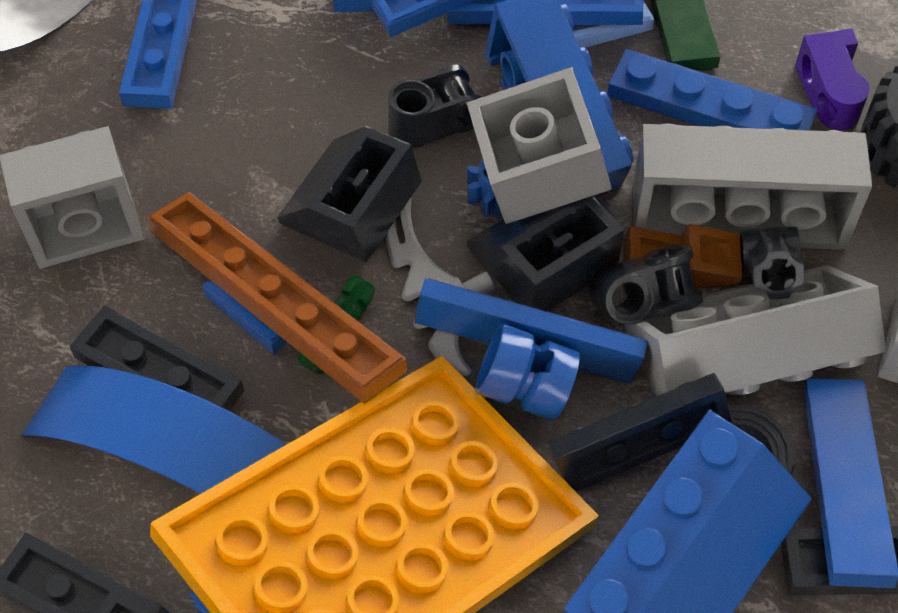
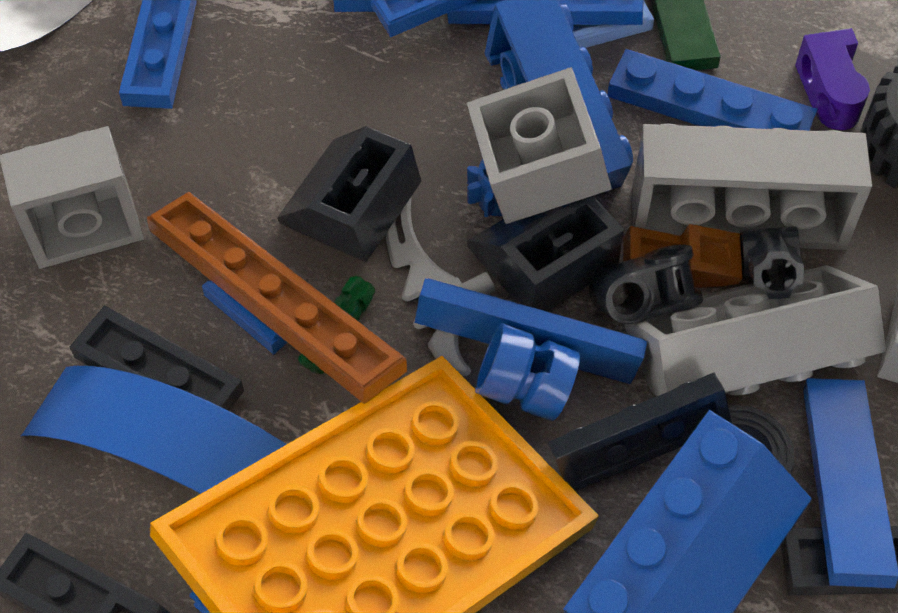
(431, 106): black piece -> none

